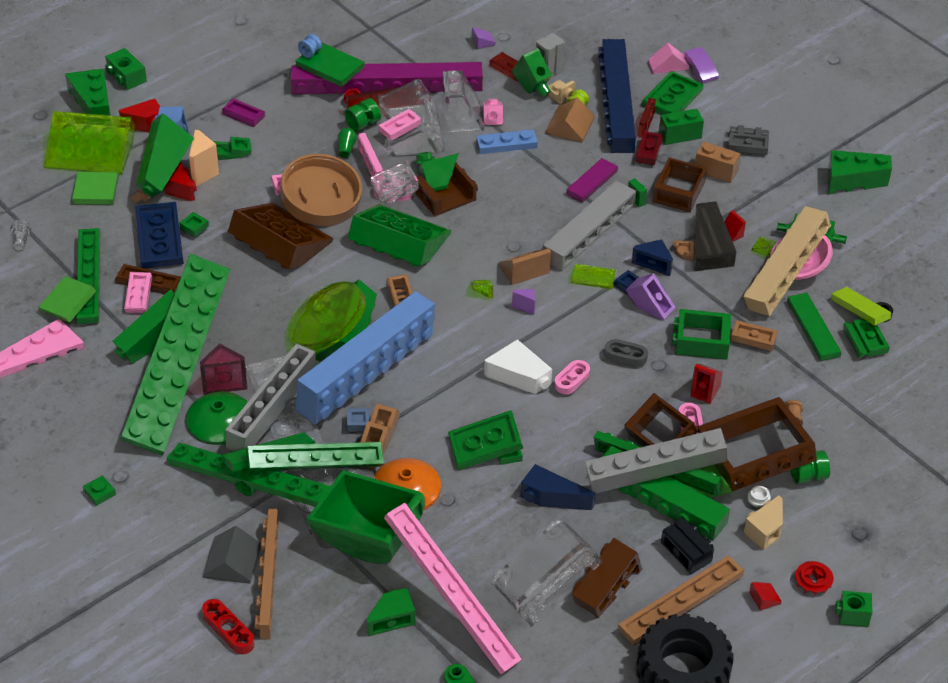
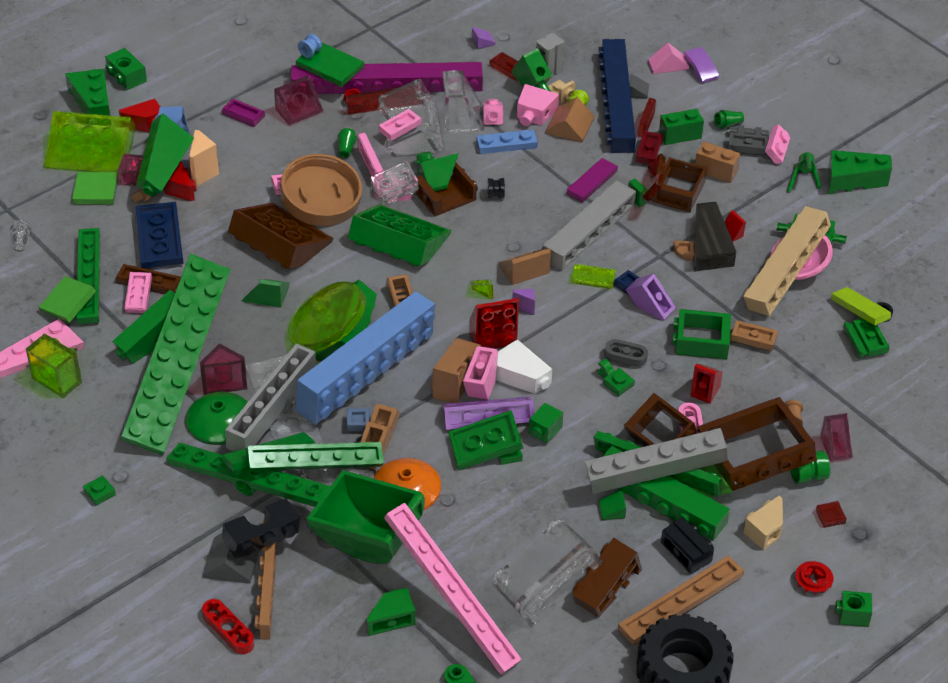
(54, 365): none -> clear neon green brick
(130, 169): none -> clear pink slope
(194, 224): green plate -> none
(235, 148): green slope -> none
(245, 538): none -> black arch
(268, 293): none -> green slope
(297, 100): none -> clear pink slope
(363, 114): green wheel -> none
(451, 370): none -> medium nougat wedge
(466, 413): none -> medium lavender fence
(481, 373): none -> bright pink slope
(495, 323): none -> red slope
(496, 188): none -> black wheel
(536, 105): none -> bright pink torso
(545, 422): none -> green brick
(553, 490): dark blue slope -> none
(572, 377): bright pink plate -> none
(613, 506): none -> green slope
(615, 380): none -> green plate
(638, 87): none -> dark grey slope
(653, 256): dark blue slope -> none
(654, 177): none -> clear red tile
(674, 93): green tile -> none
(728, 118): none -> green cone
(758, 496): white plate -> none
(763, 246): clear neon green slope -> none
(764, 595): red slope -> none
(777, 144): none -> bright pink plate
(806, 165): none -> green plant
(814, 326): green tile -> none
(831, 514): none -> clear red tile
(836, 437): none -> clear pink slope

